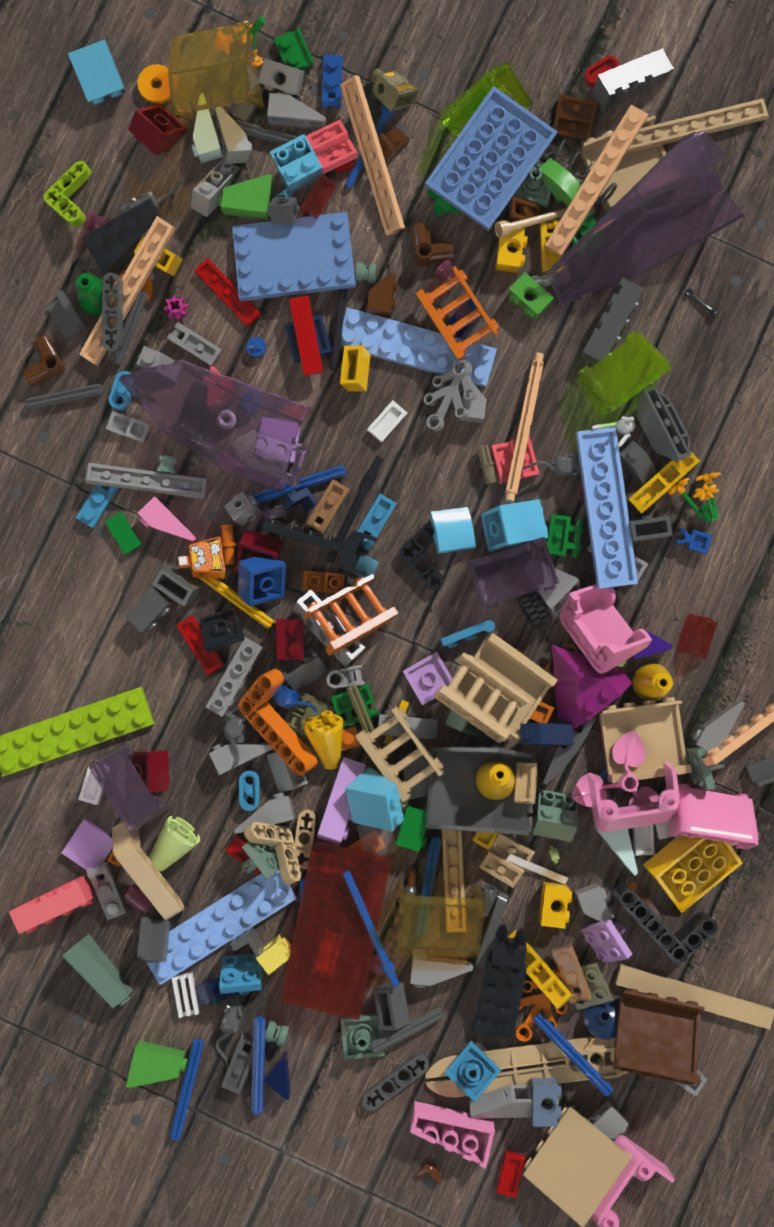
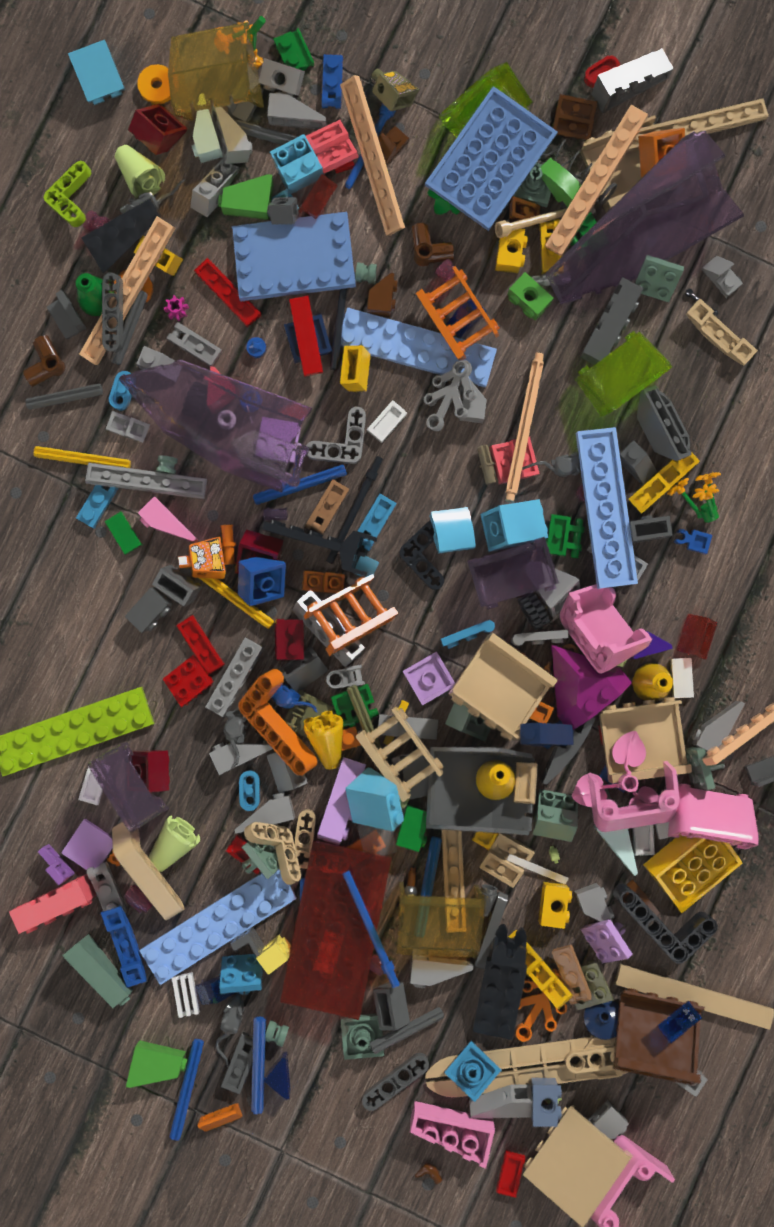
(58, 867): none -> medium lavender tile
(79, 458): none -> yellow axle
(126, 946): none -> blue slope
(138, 171): none -> yellowish green cone
(153, 940): dark grey panel -> none
(187, 681): none -> red hinge
(220, 1117): none -> orange slope
(221, 629): black plate -> none
(242, 508): light grey brick -> none
(301, 497): dark blue bracket -> none
(349, 445): none -> light grey beam
(464, 706): tan fence -> none
(538, 637): none -> light grey plate
(573, 1054): blue axle -> none
(623, 427): white plant -> none
(656, 145): none -> orange slope
(659, 278): none -> sand green plate
(679, 1022): none -> clear blue slope
(682, 678): none -> white tile
(719, 334): none -> tan slope
(721, 275): none -> light grey slope

